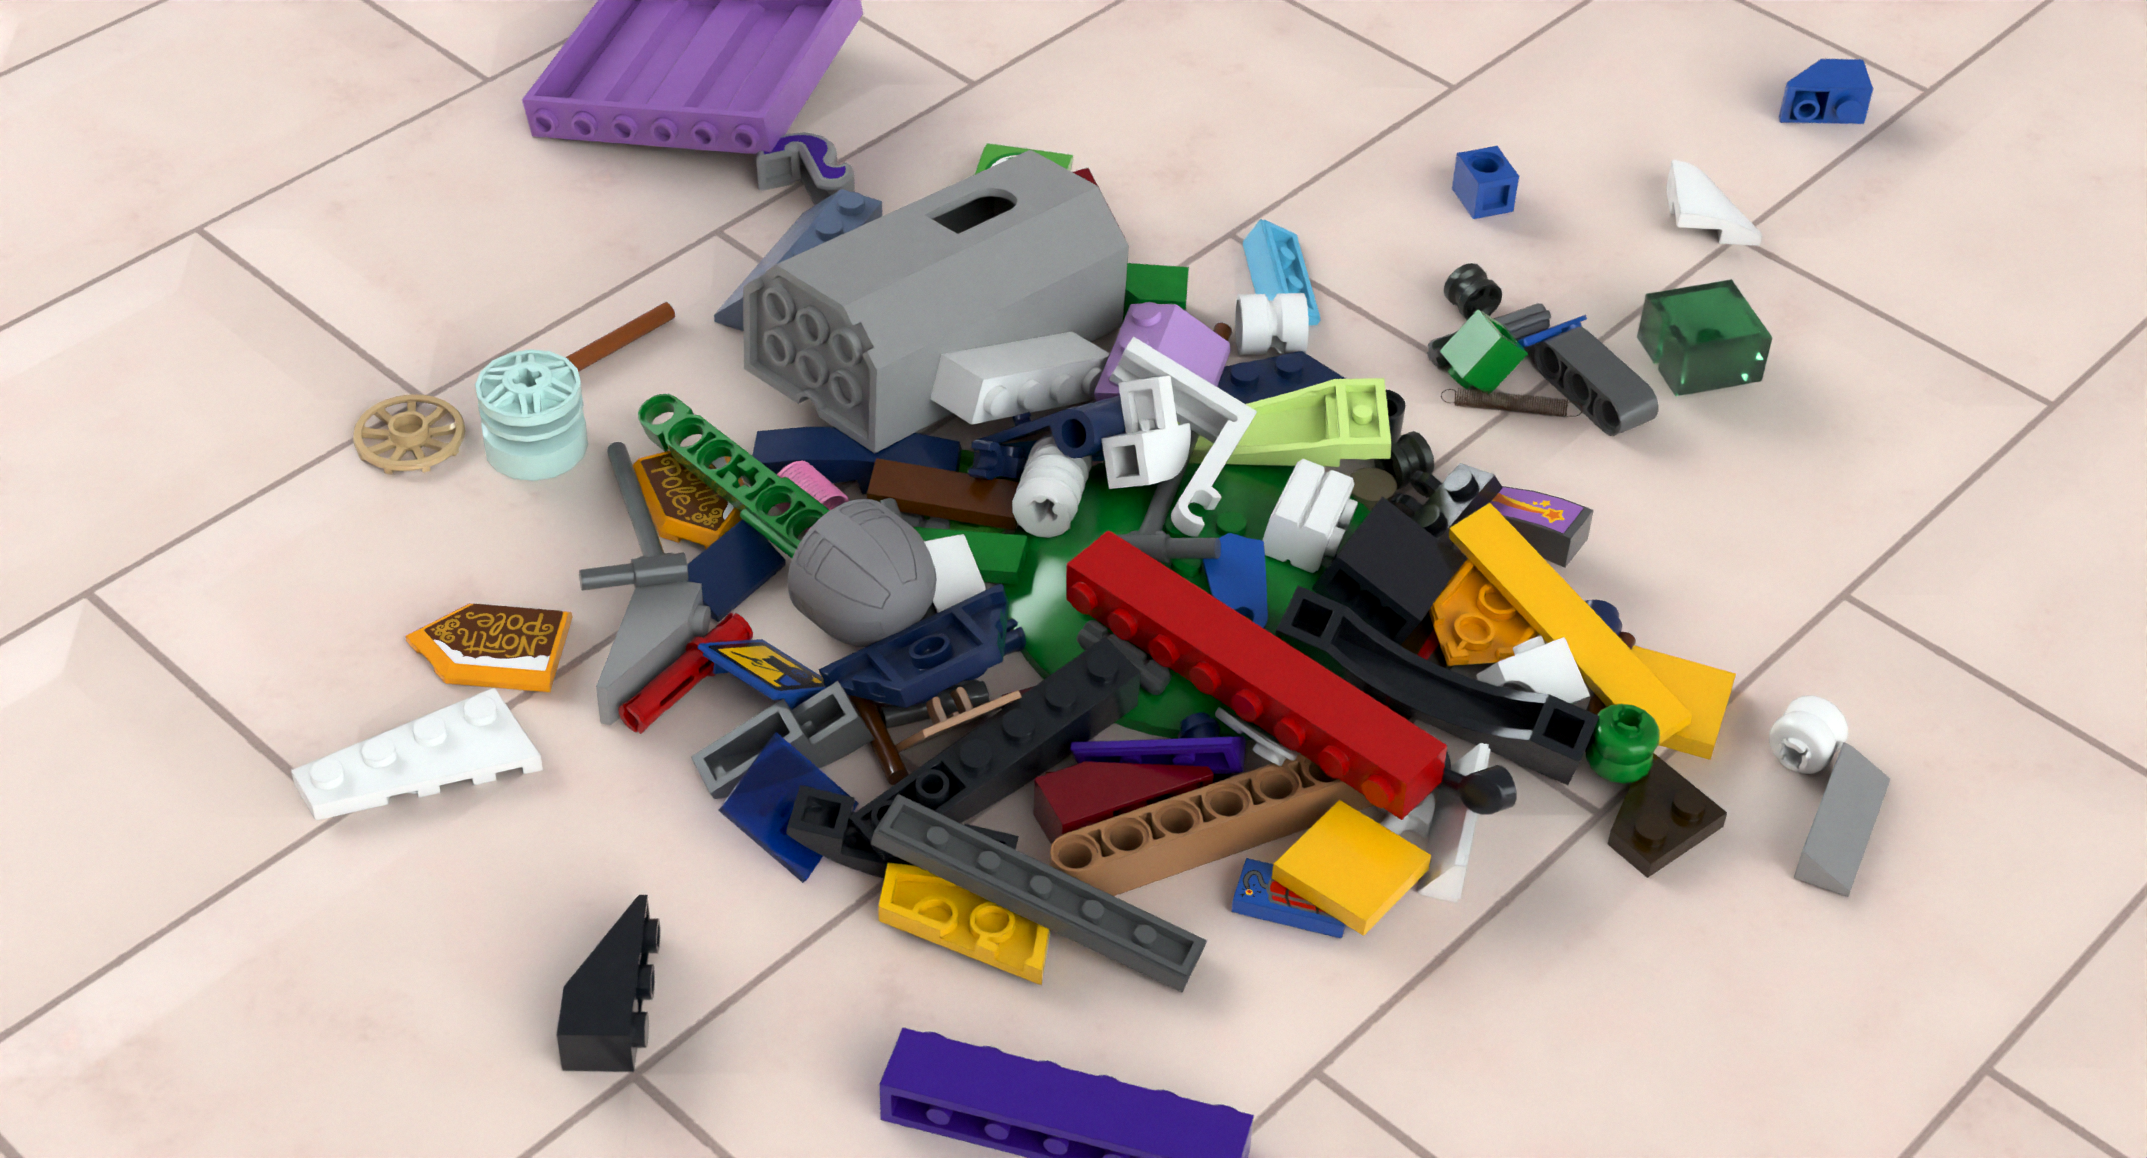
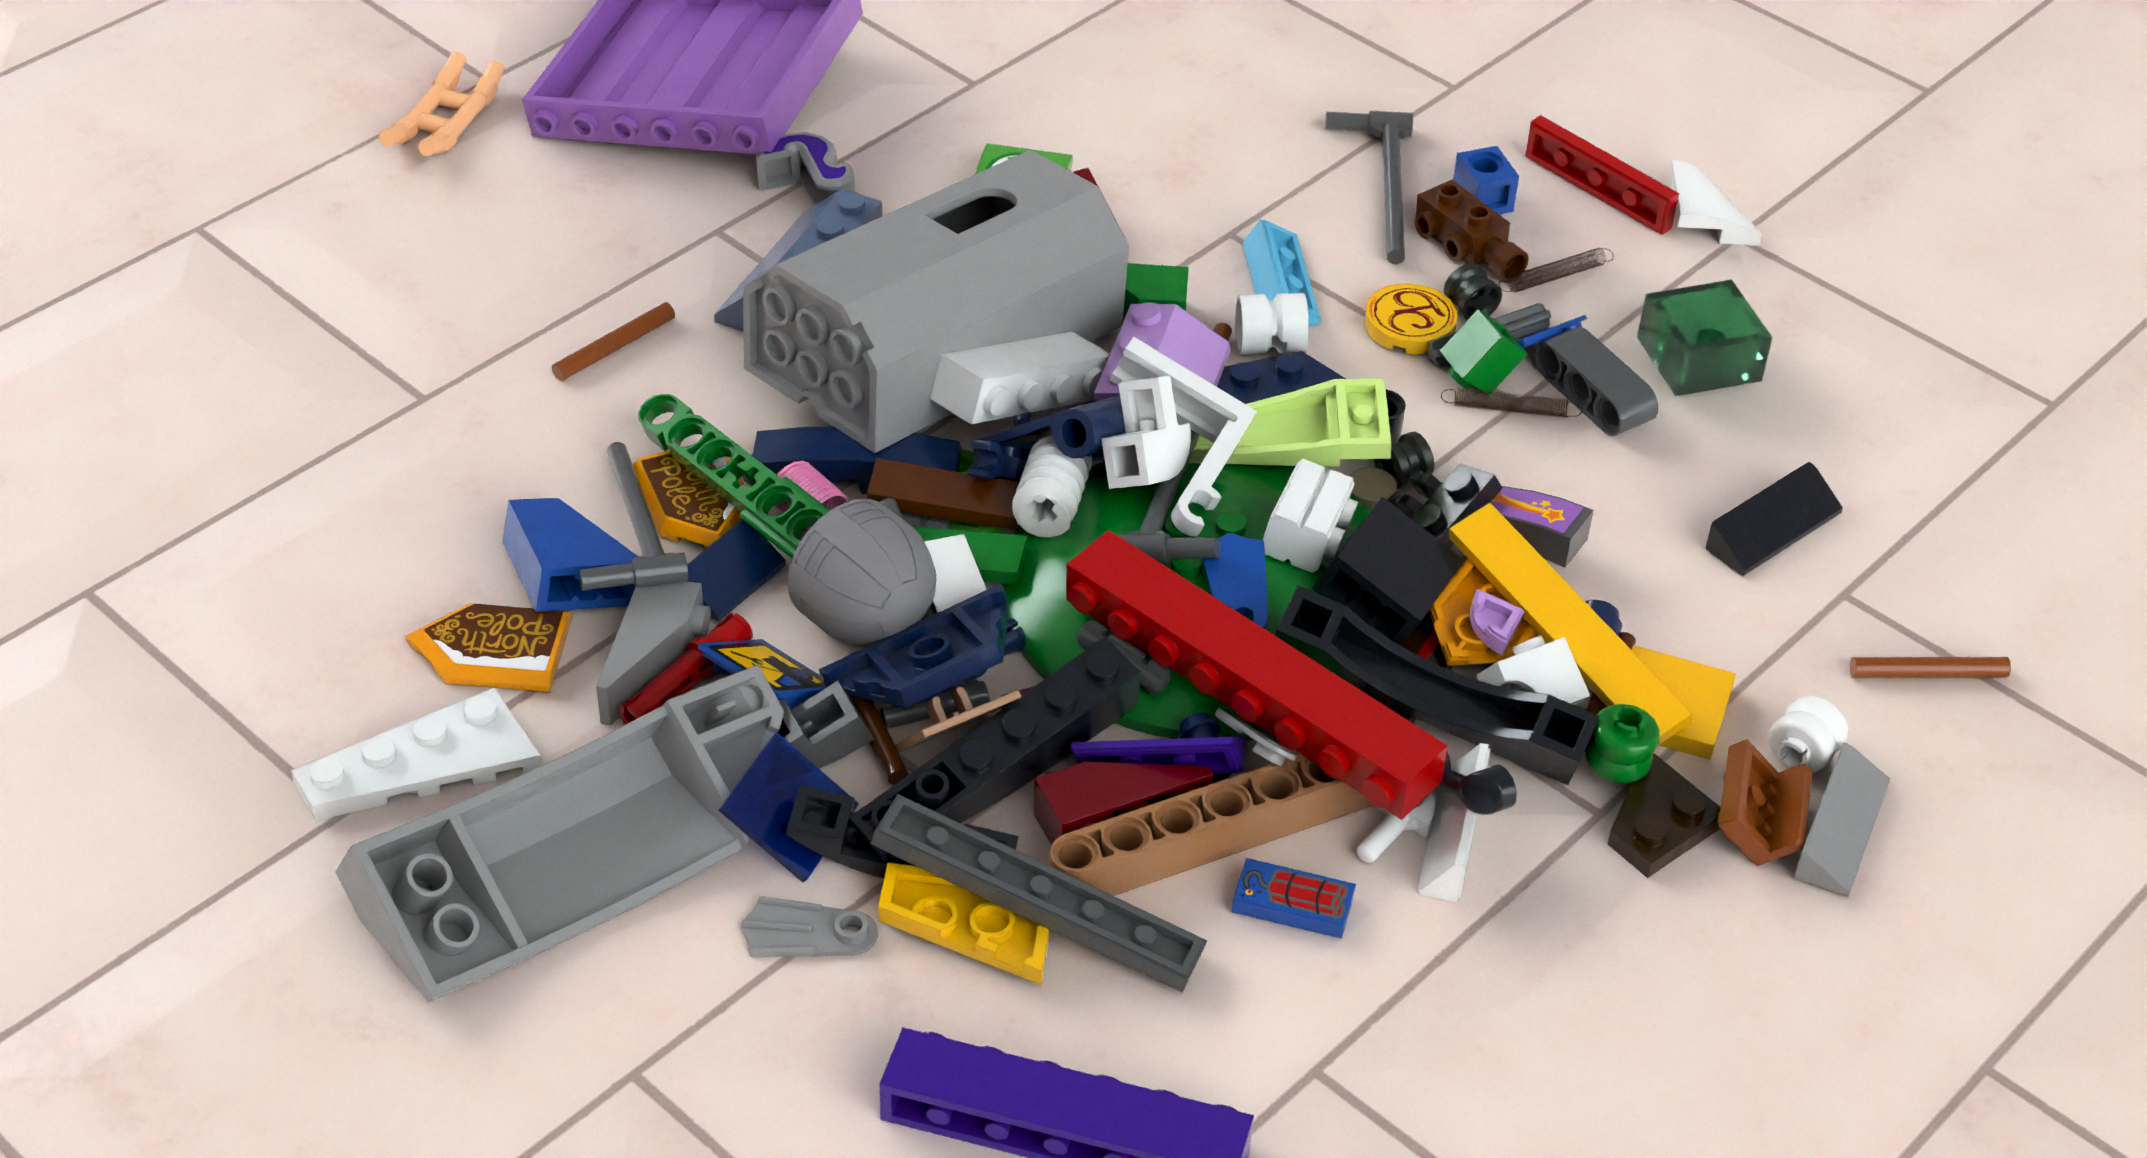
(409, 433): tan wheel -> none
(442, 93): none -> light nougat piece
(532, 414): light aqua wheel -> none
(551, 545): none -> blue slope
(563, 841): none -> light grey slope
(604, 998): black slope -> none
(805, 929): none -> light grey piece
(1351, 867): yellow tile -> none
(1391, 128): none -> dark grey bar
(1409, 317): none -> yellow tile
(1468, 229): none -> reddish brown brick
(1494, 620): none -> lavender tile
(1553, 263): none -> reddish brown piece
(1602, 175): none -> red tile
(1763, 807): none -> dark orange bracket
(1773, 519): none -> black slope
(1828, 93): blue slope -> none
(1930, 667): none -> dark orange bar

